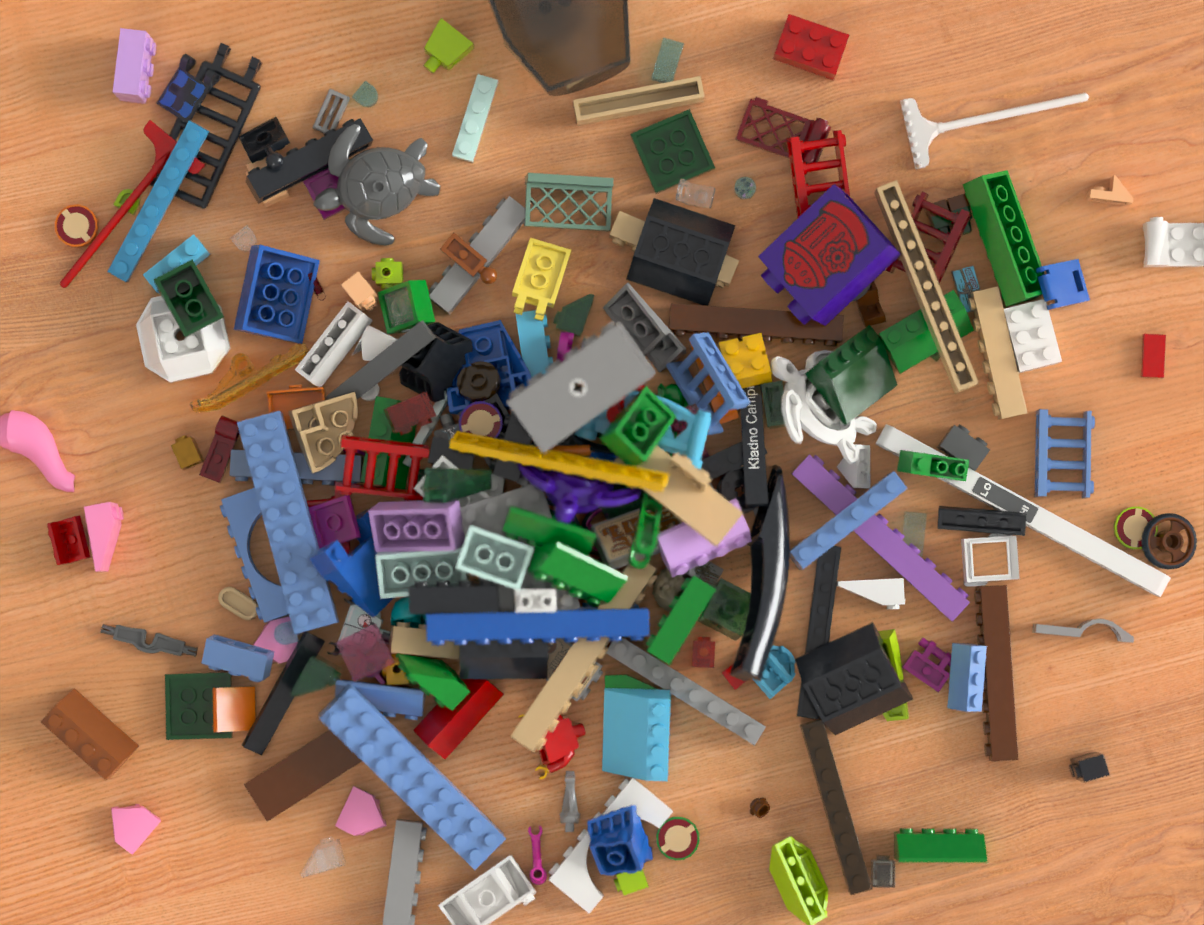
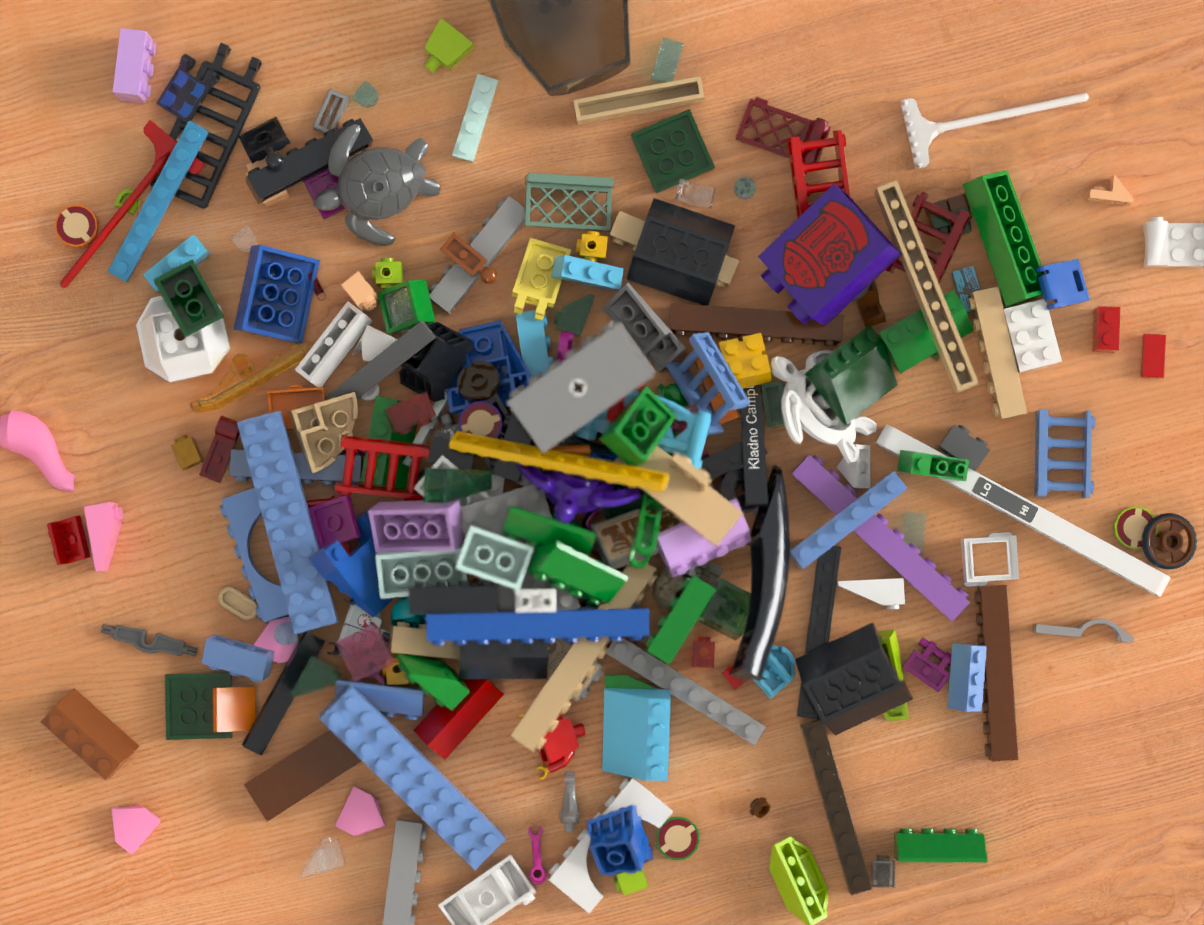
(587, 273): none -> medium azure brick
(595, 239): none -> yellow brick
(811, 47): red brick -> none
(982, 520): black tile -> none
(1089, 767): black brick -> none
(1106, 329): none -> red brick

